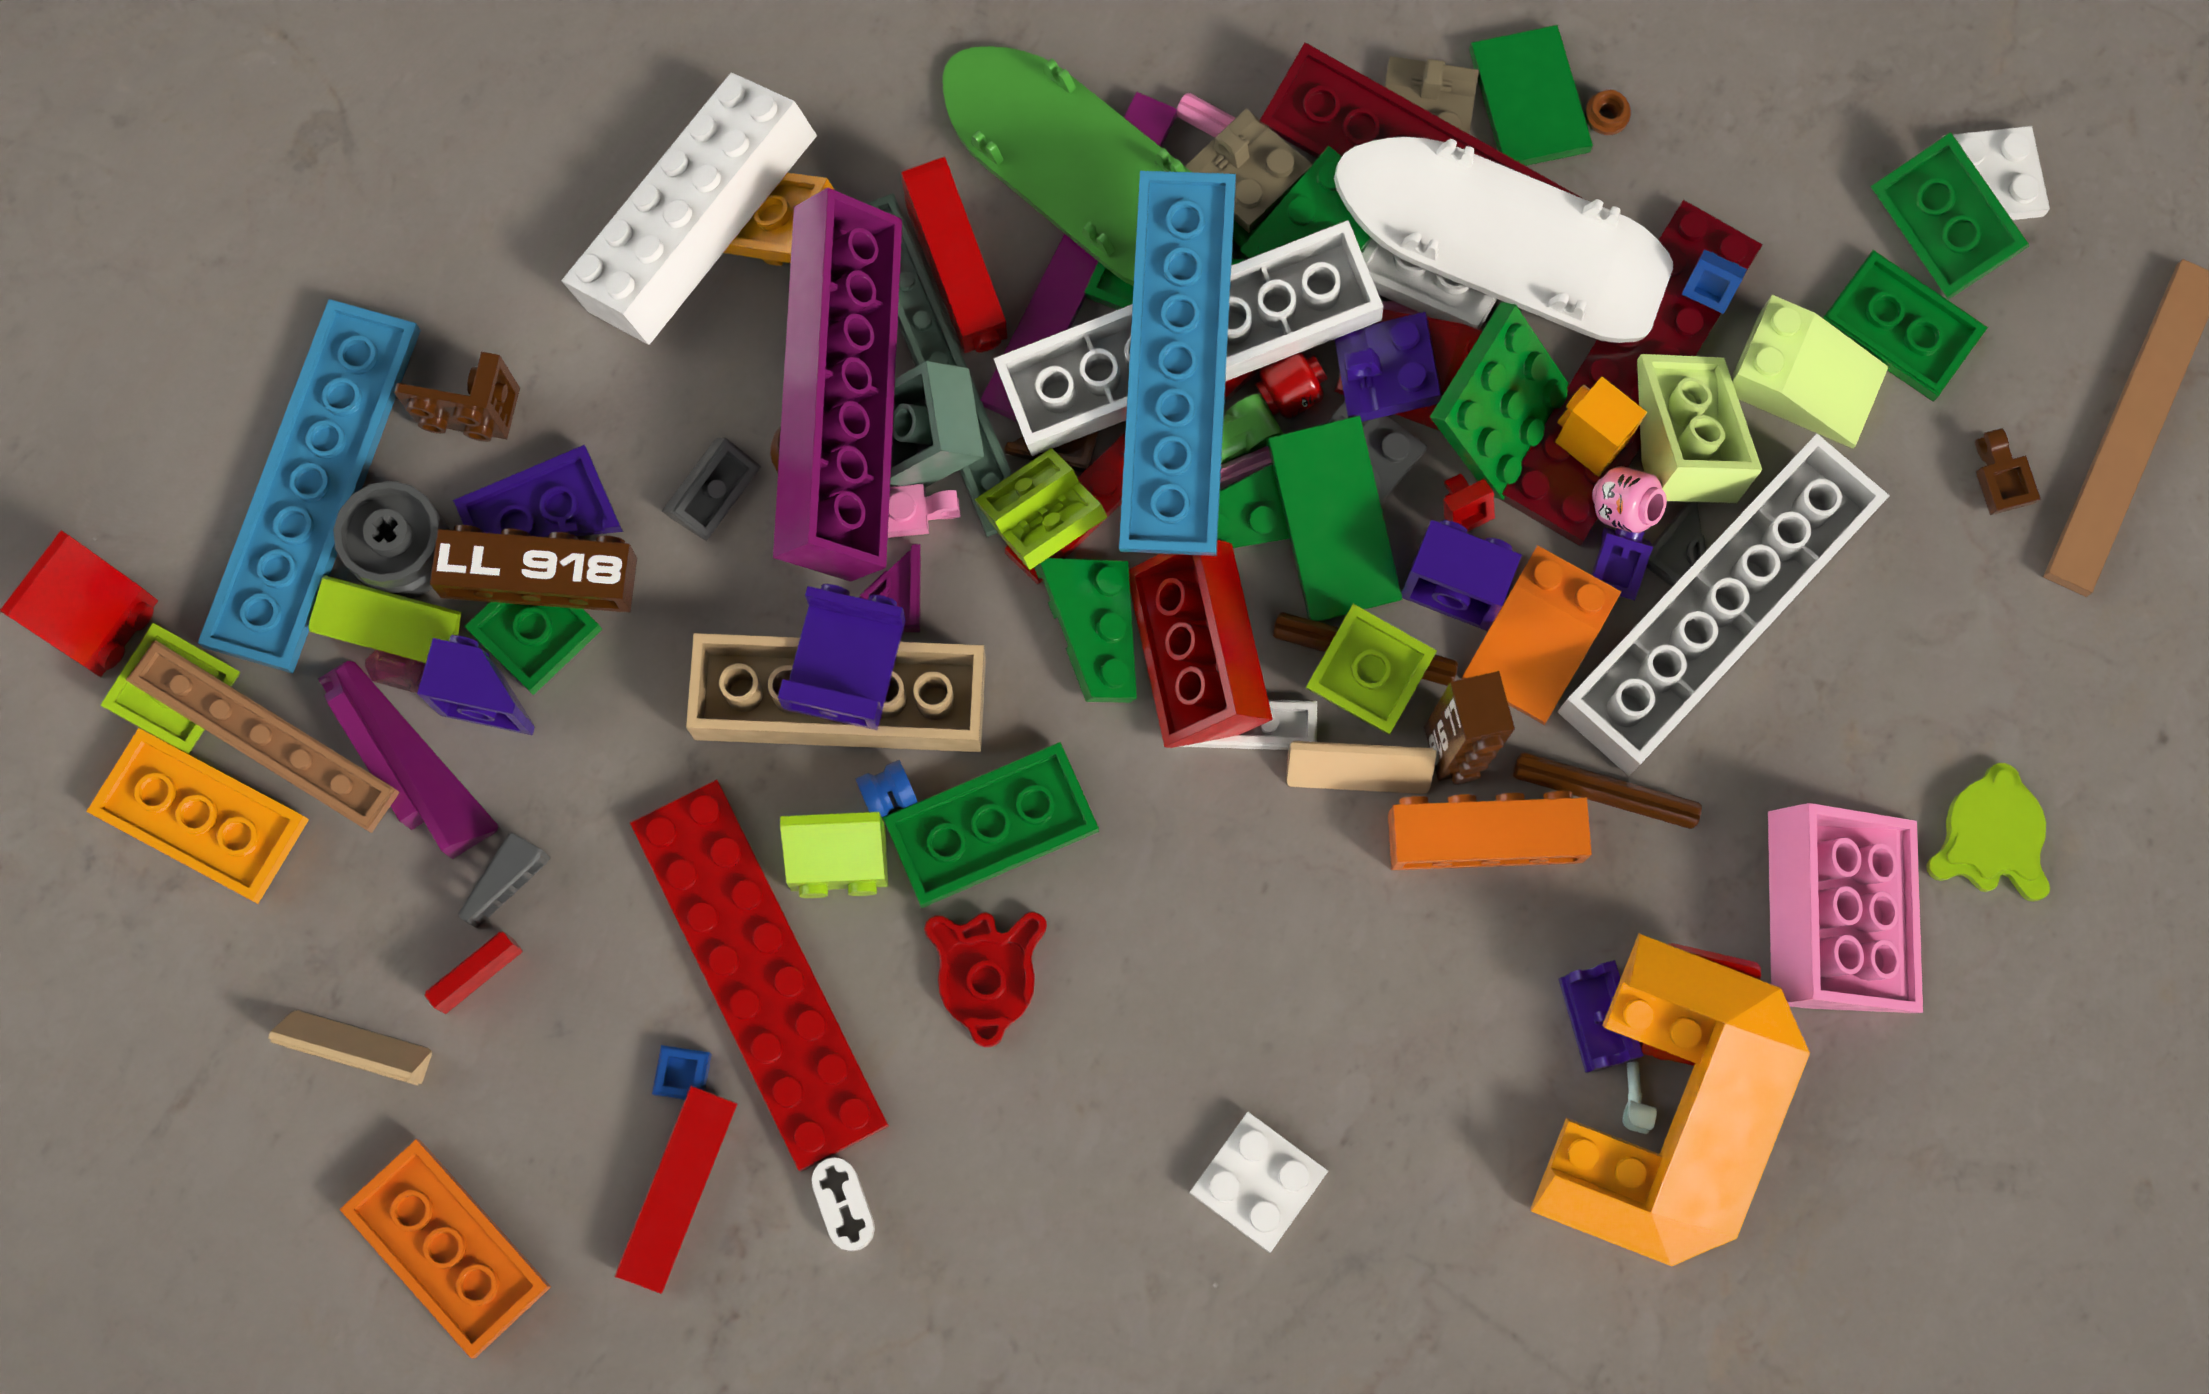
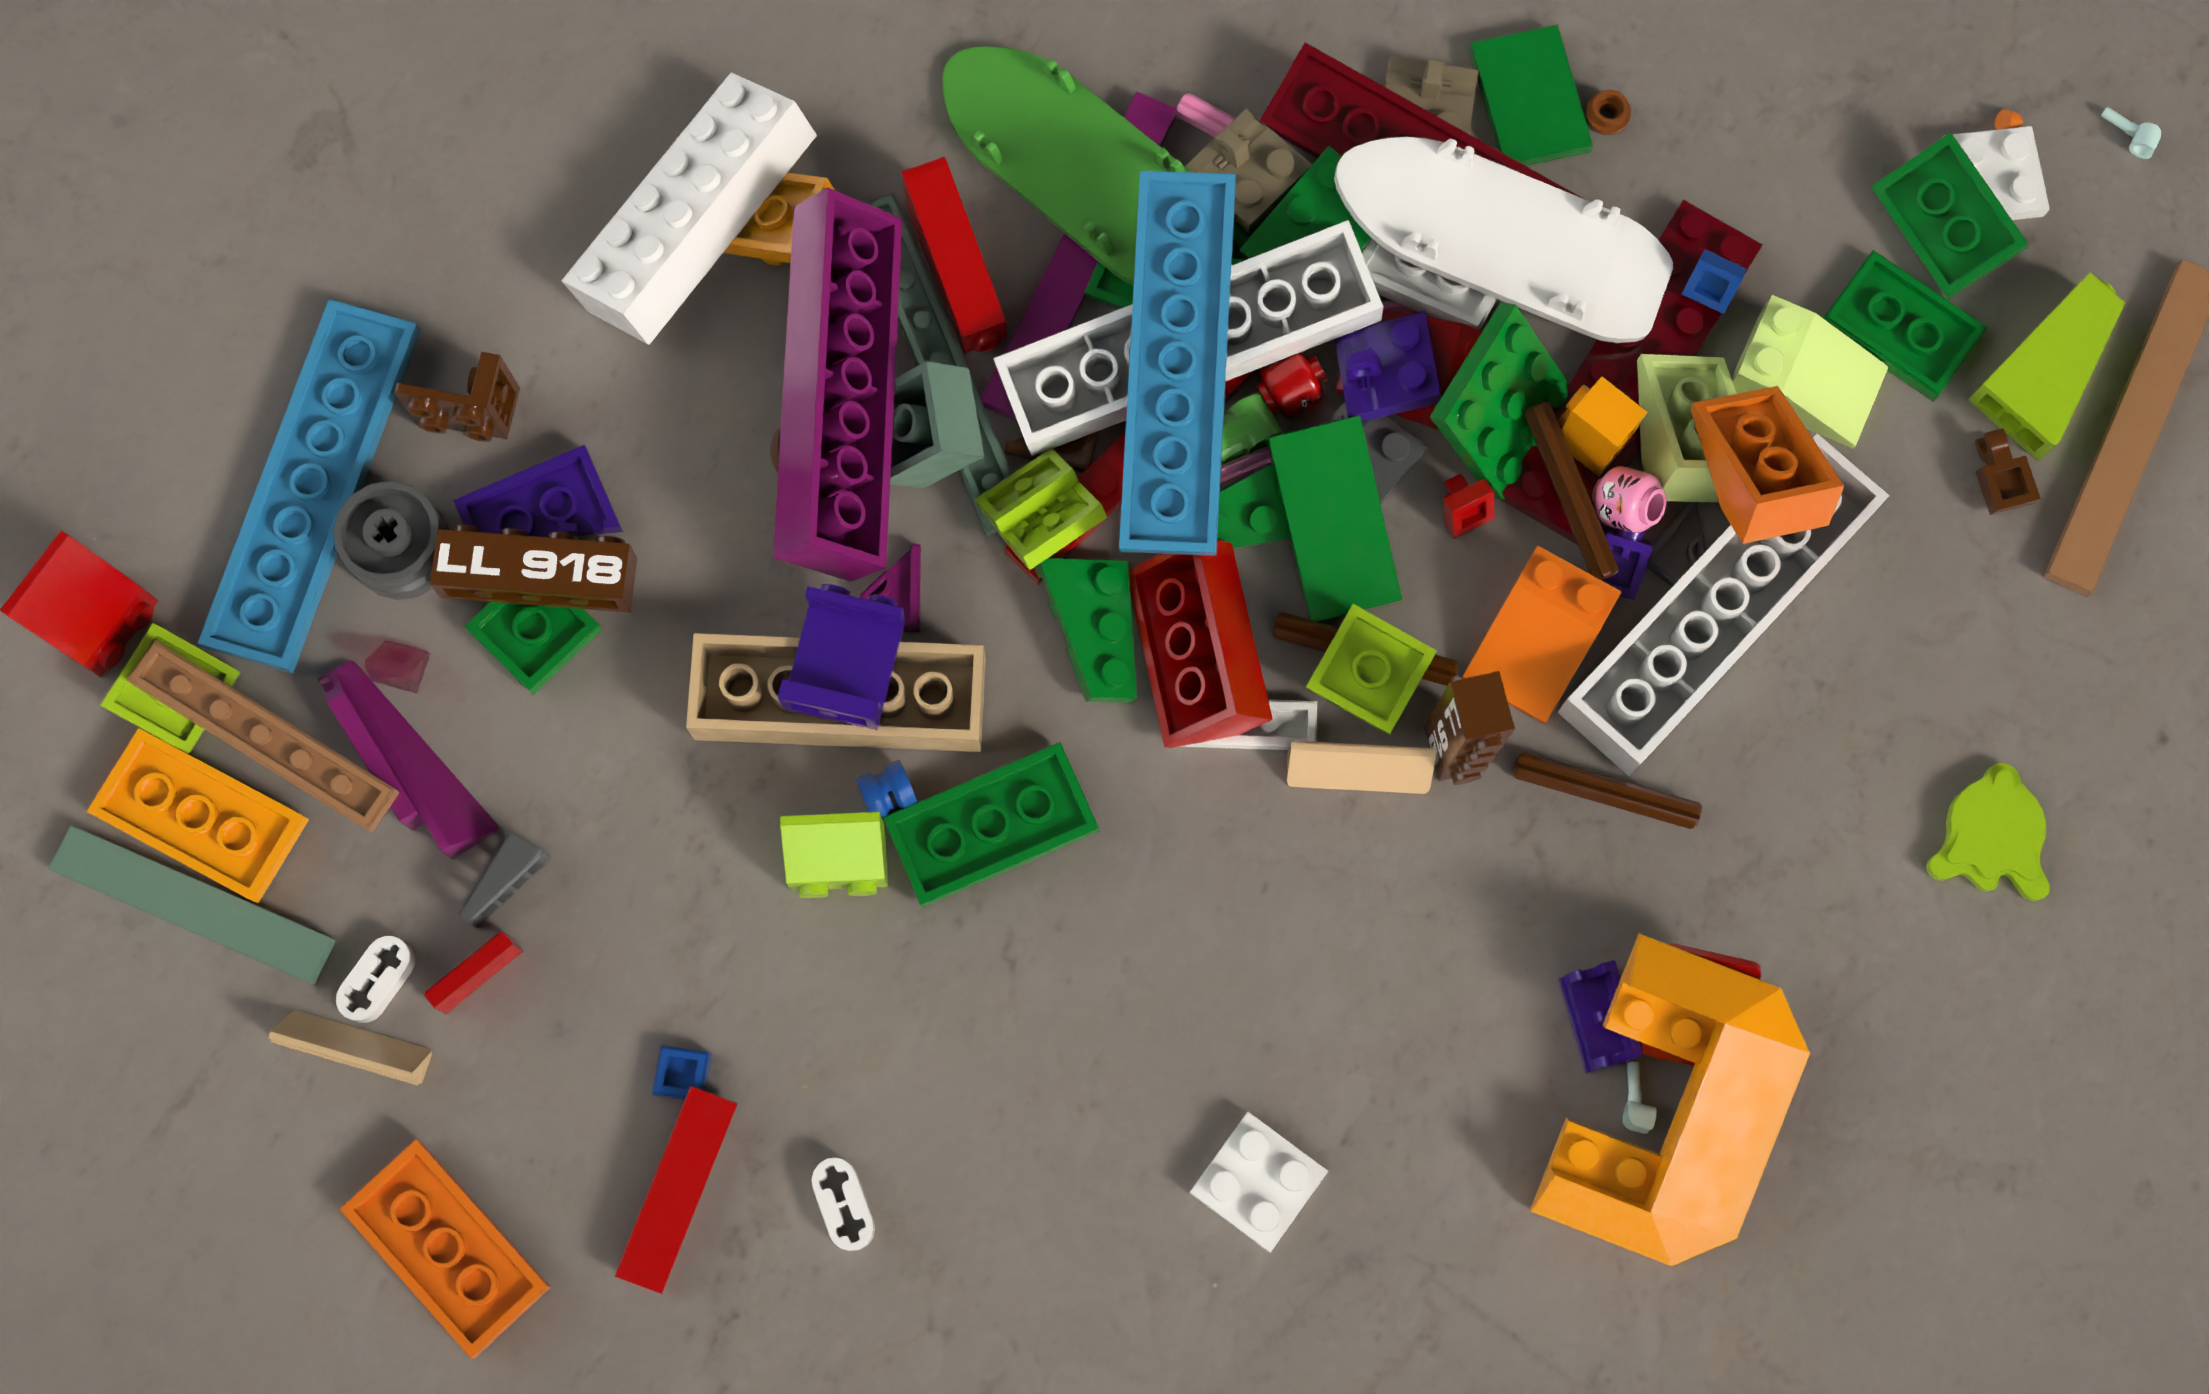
(192, 905): none -> sand green tile
(366, 972): none -> white beam
(380, 619): lime slope -> none
(469, 687): dark purple slope -> none
(711, 488): dark grey slope -> none
(759, 976): red plate -> none
(912, 509): bright pink plate -> none
(986, 973): red tile -> none
(1461, 574): dark purple brick -> none
(1489, 832): orange brick -> none
(1571, 491): none -> reddish brown axle
(1765, 465): none -> orange slope
(1844, 909): bright pink slope -> none
(2008, 119): none -> orange piece
(2047, 374): none -> lime slope
(2144, 135): none -> light aqua hand

